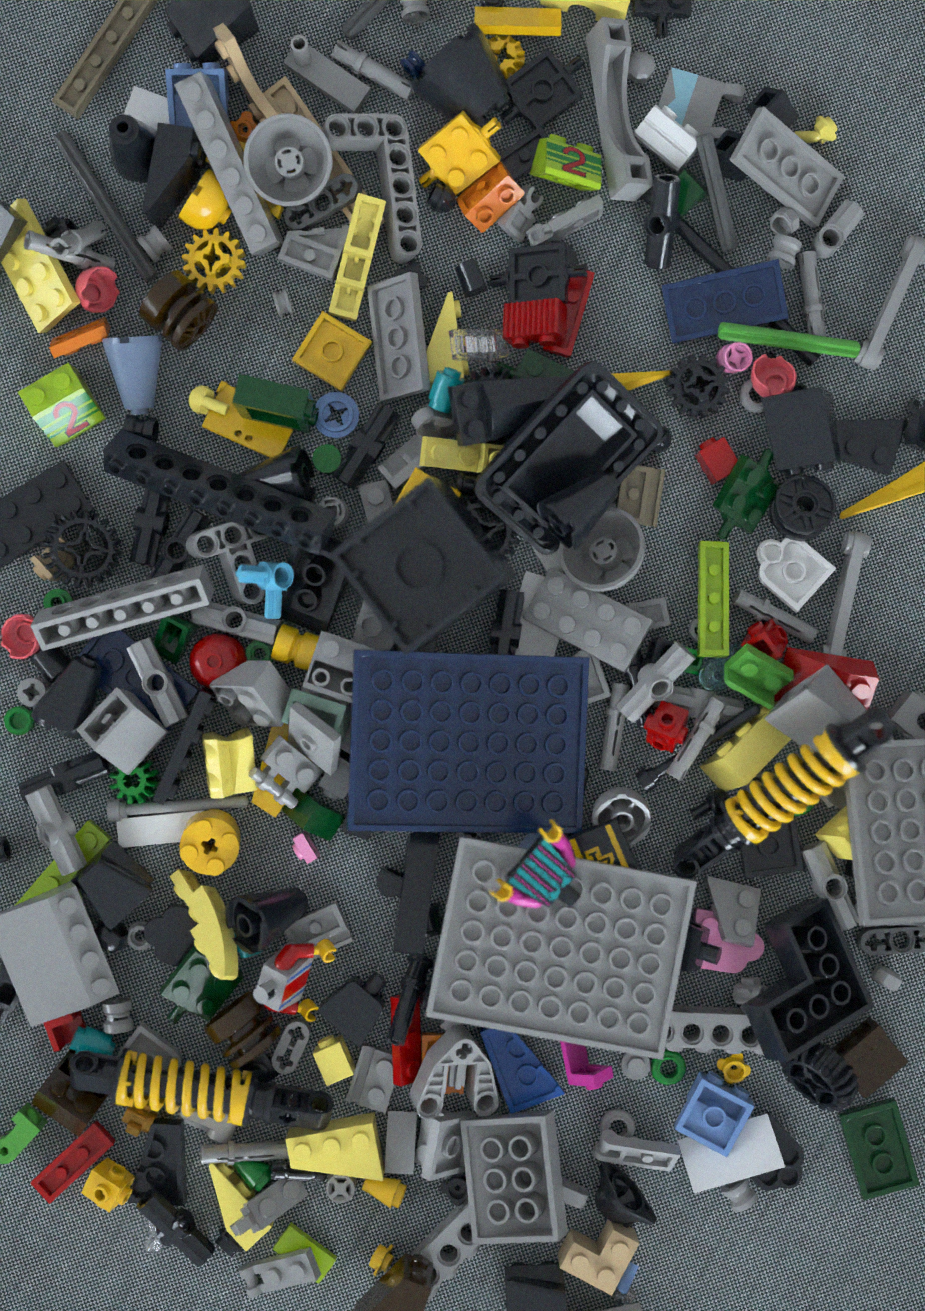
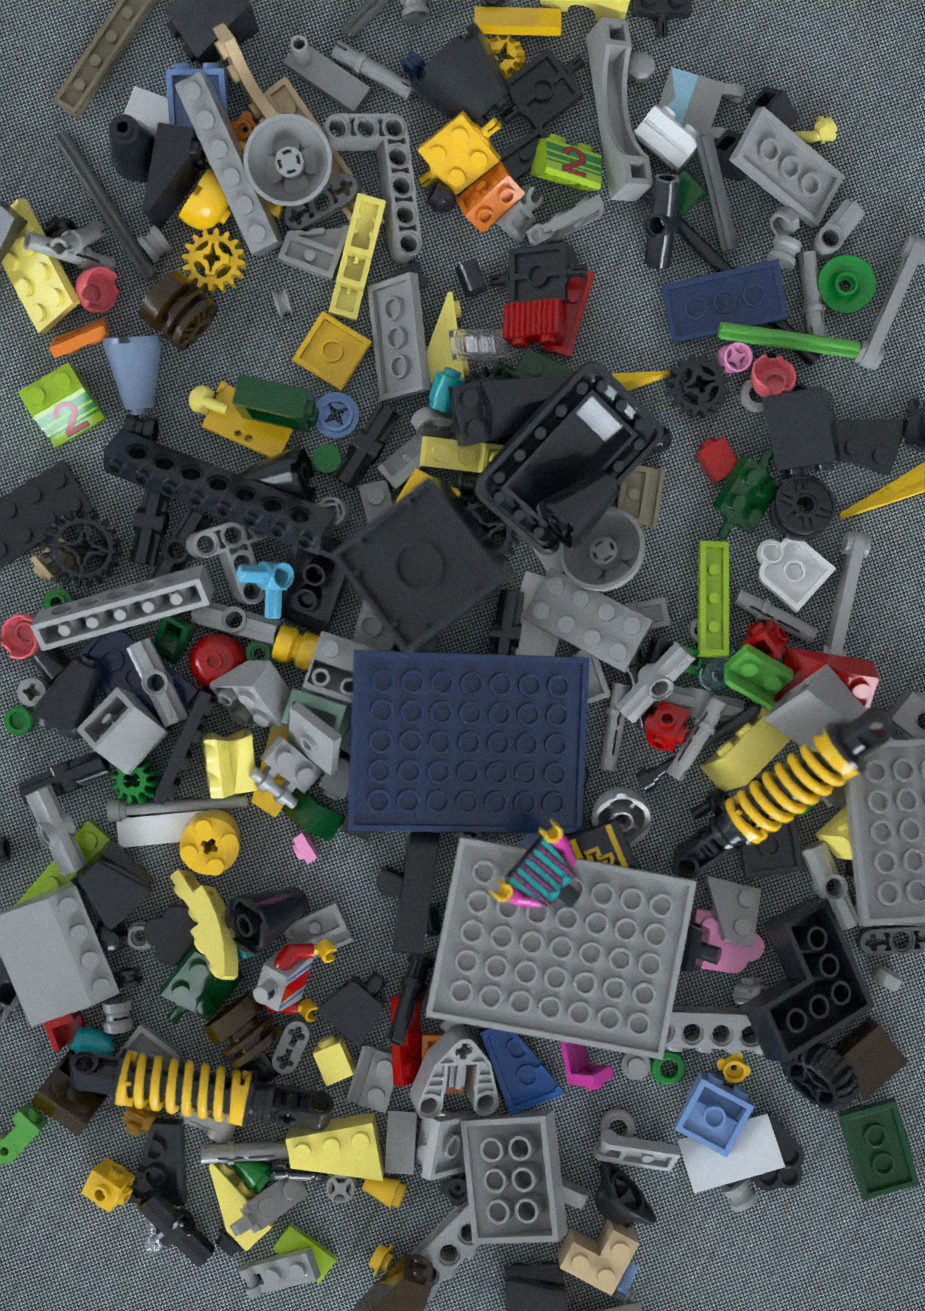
(73, 1161): red plate -> none
(128, 976): none -> black bush
(857, 276): none -> green dish

